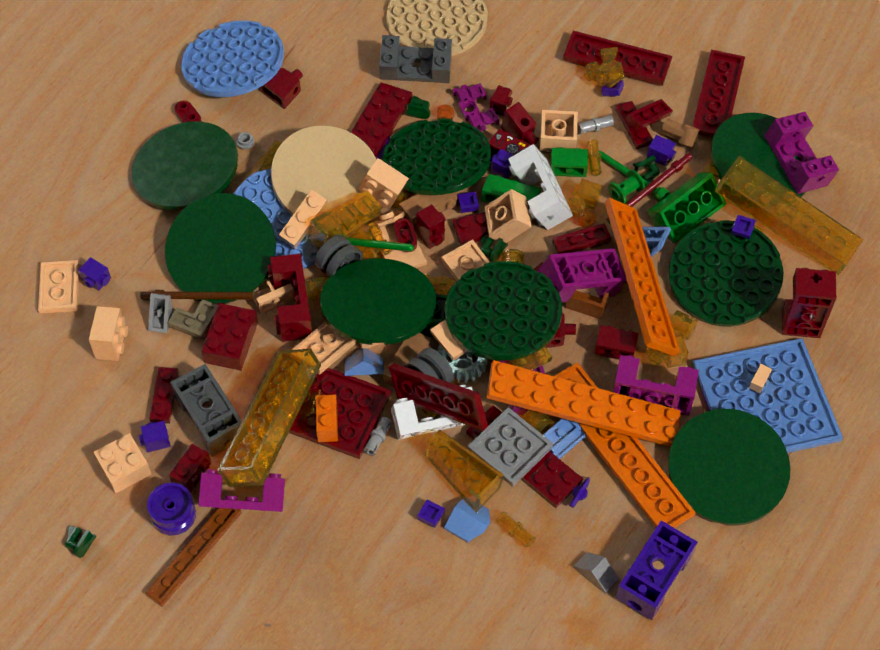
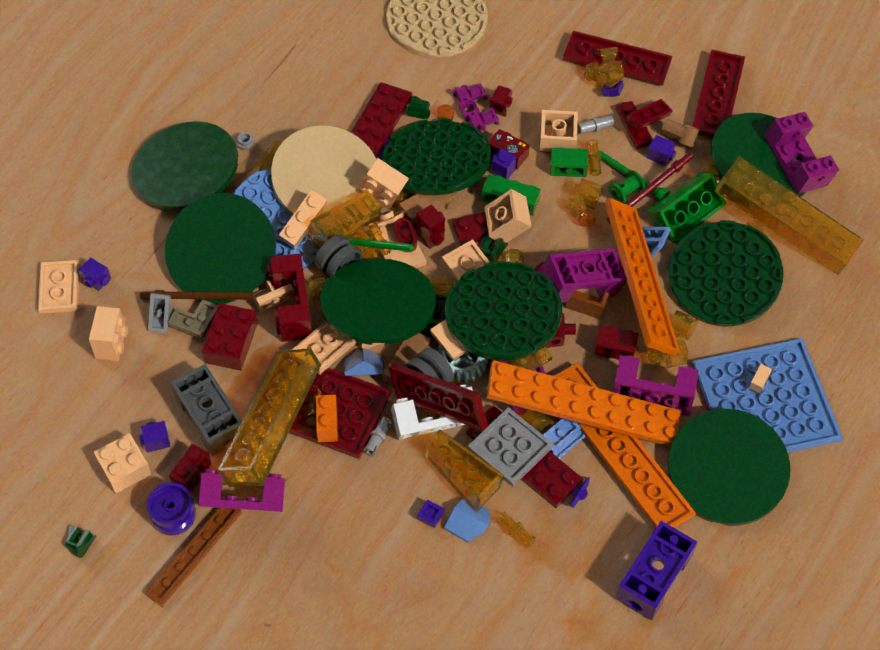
(163, 395): dark red plate -> none
(186, 111): dark red plate -> none
(232, 59): medium blue tile -> none
(283, 87): dark red torso -> none
(397, 61): dark grey plate -> none
(468, 202): dark purple plate -> none
(519, 124): dark red torso -> none
(550, 206): white plate -> none
(581, 239): dark red plate -> none
(597, 571): light grey slope -> none
(654, 170): dark green piece -> none
(743, 226): dark purple plate -> none
(811, 303): dark red plate -> none

